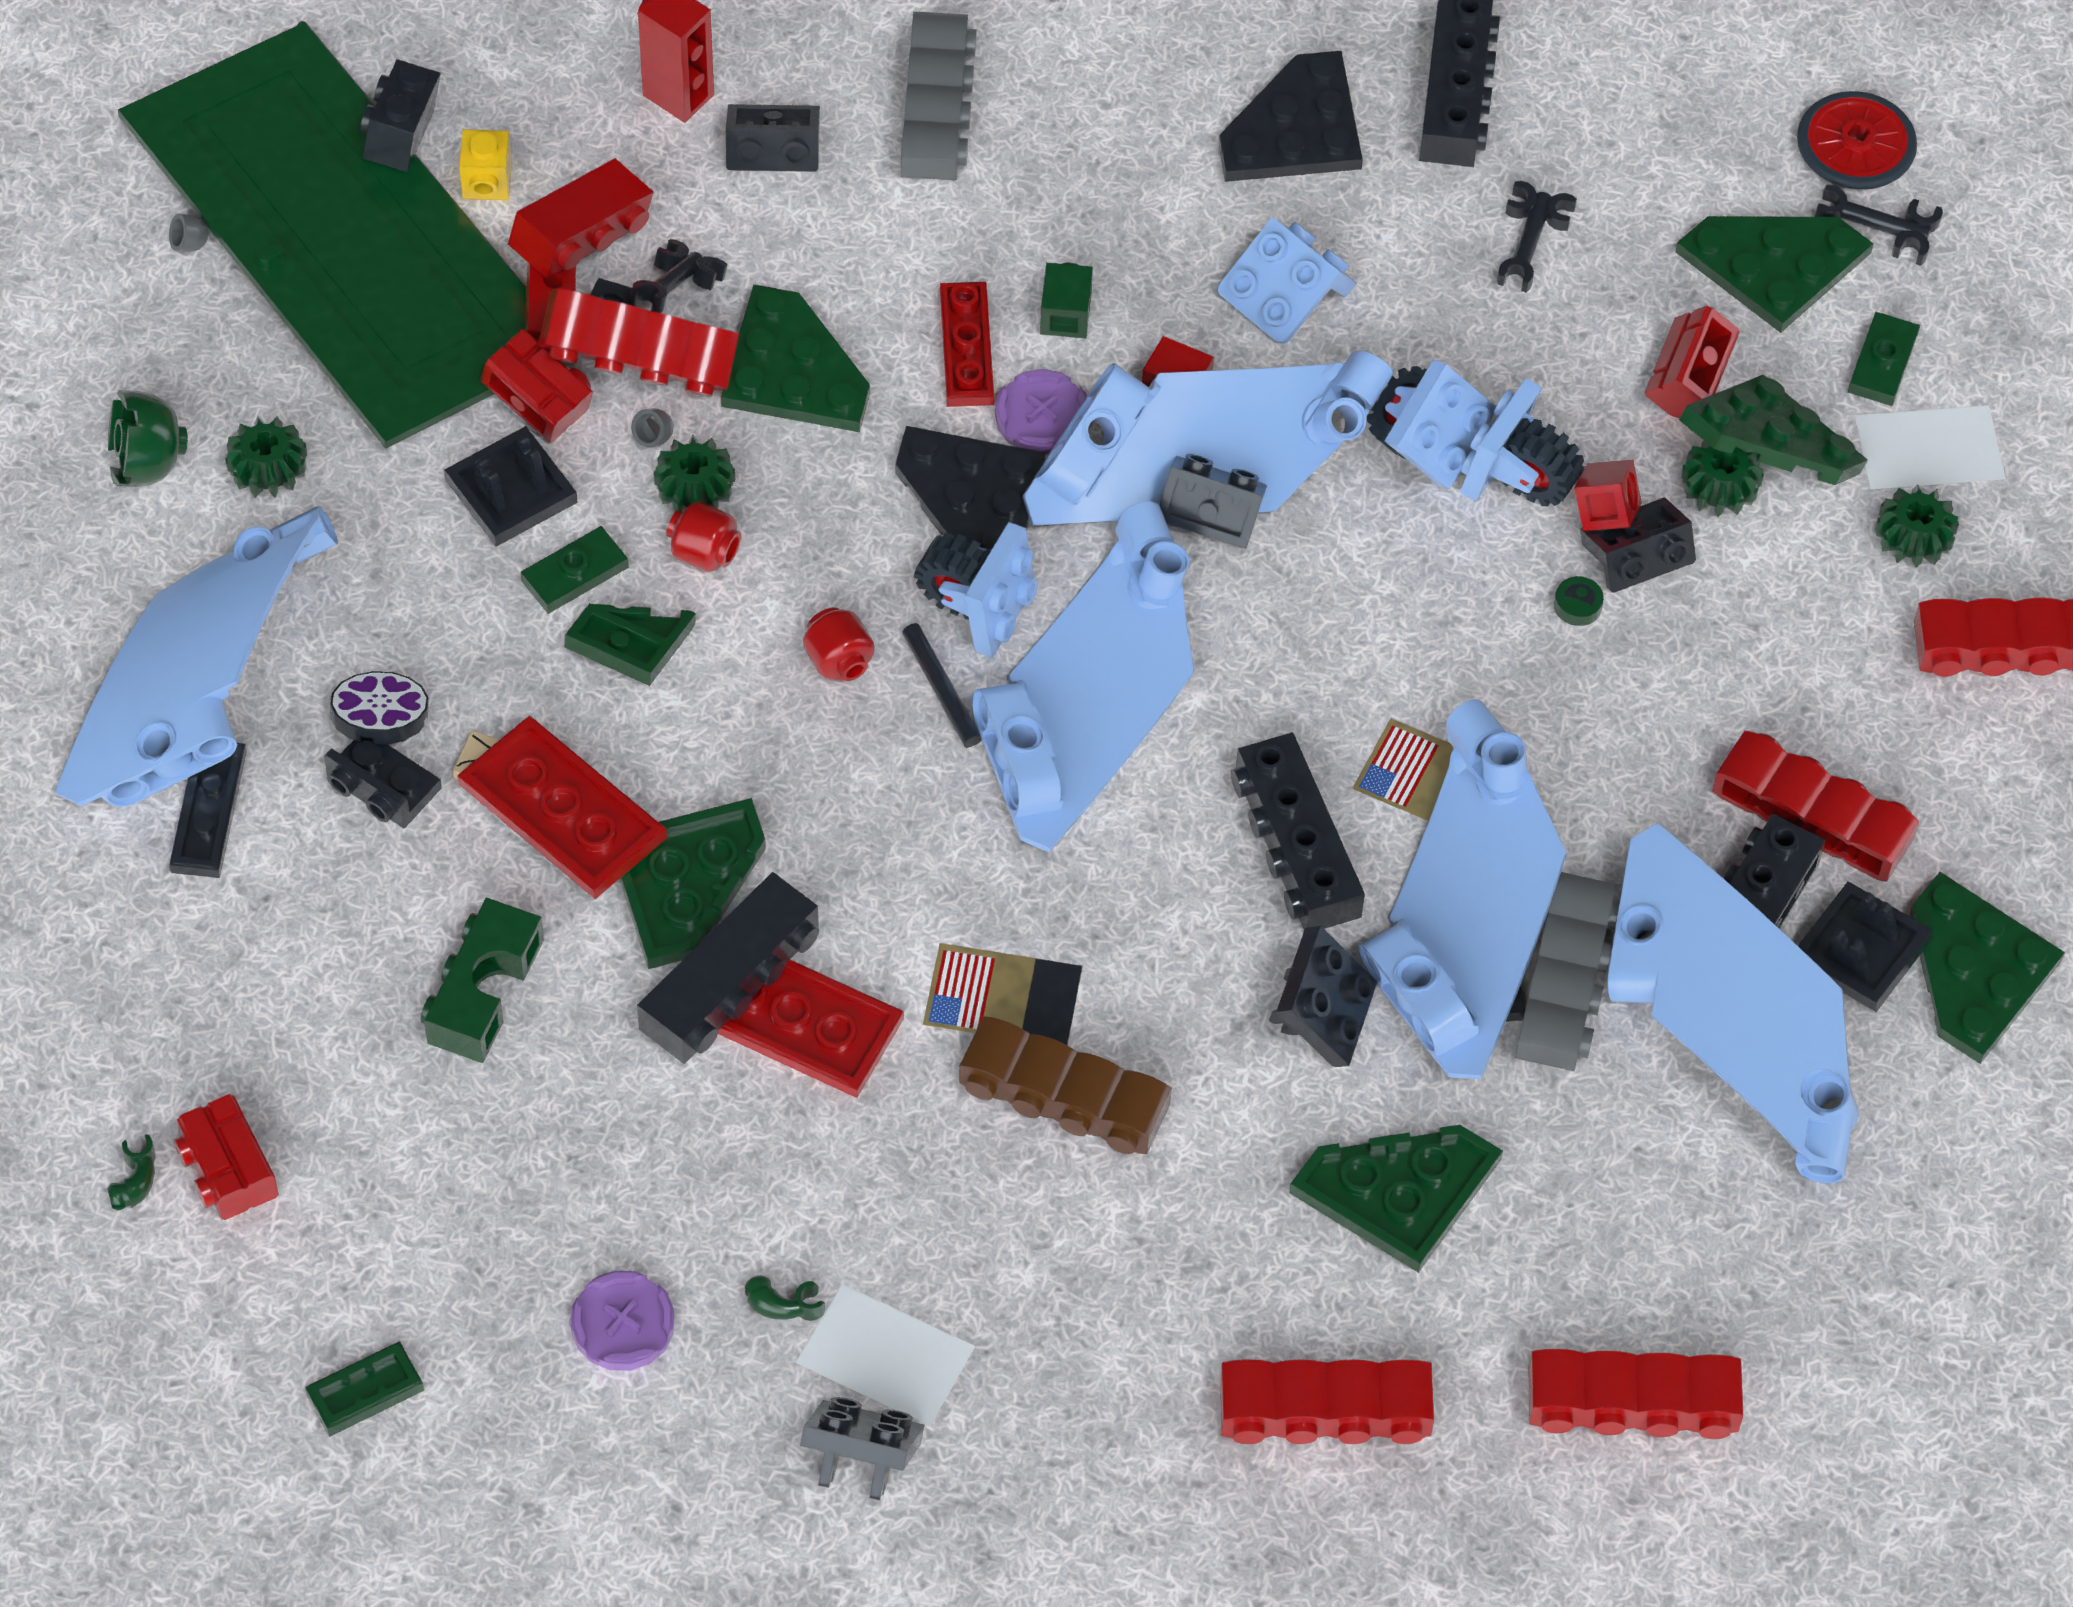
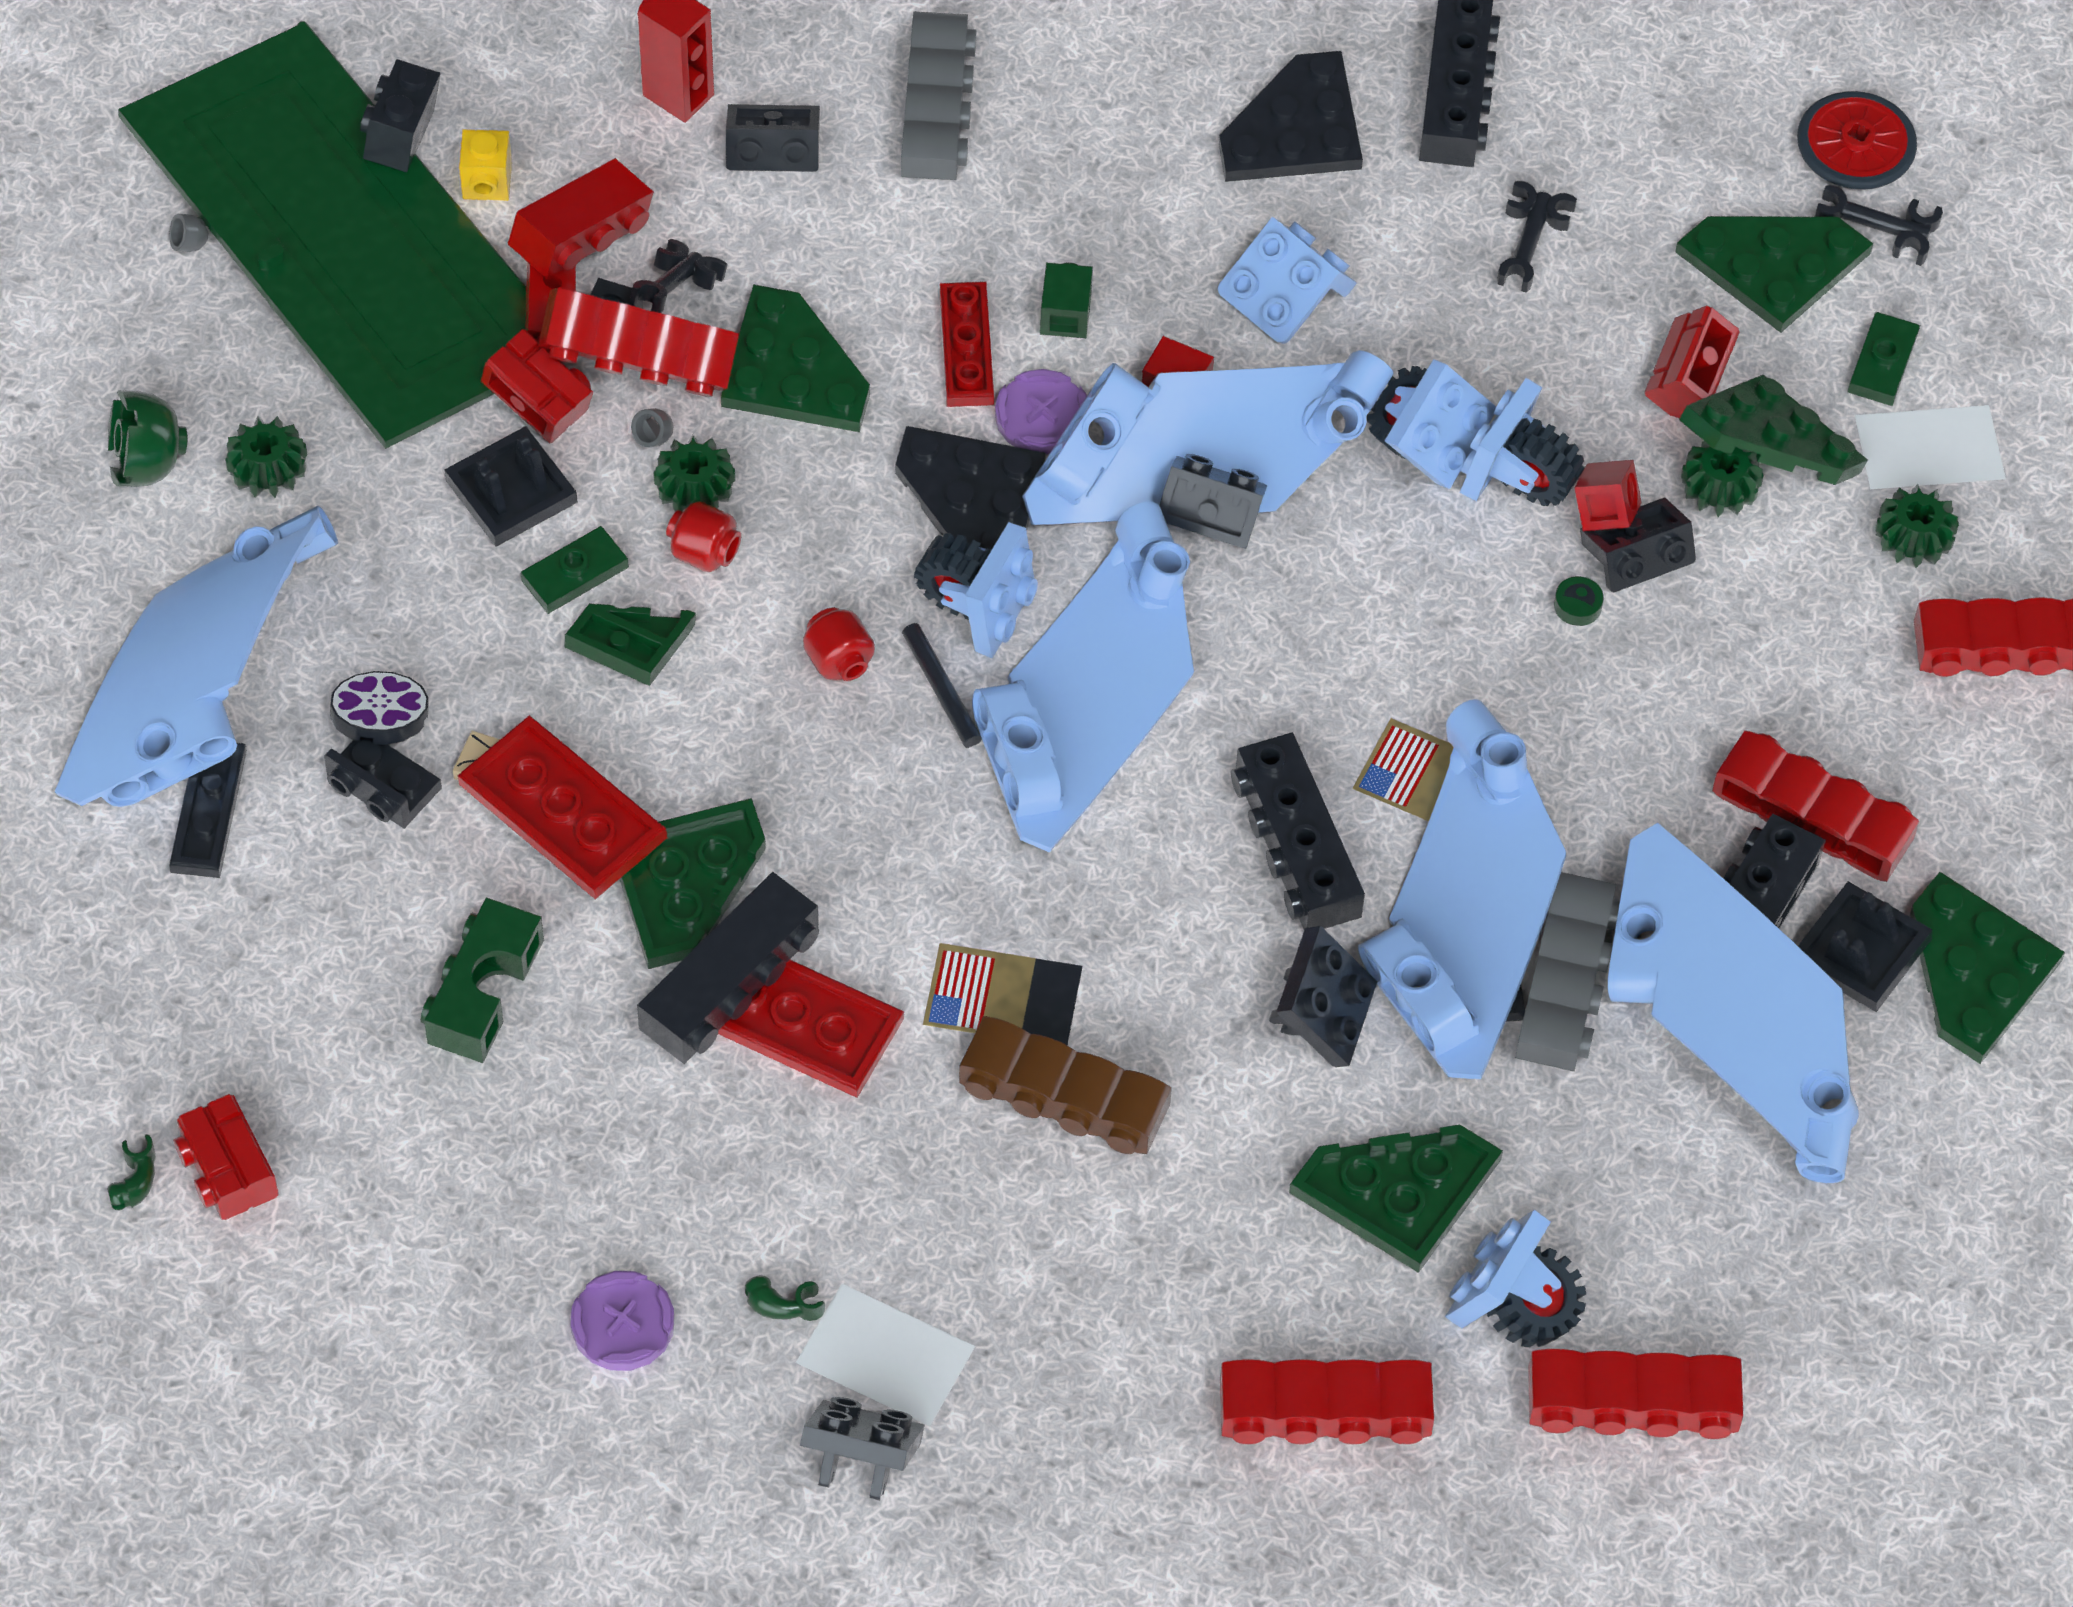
(364, 1388): dark green plate -> none
(1520, 1285): none -> light blue plate

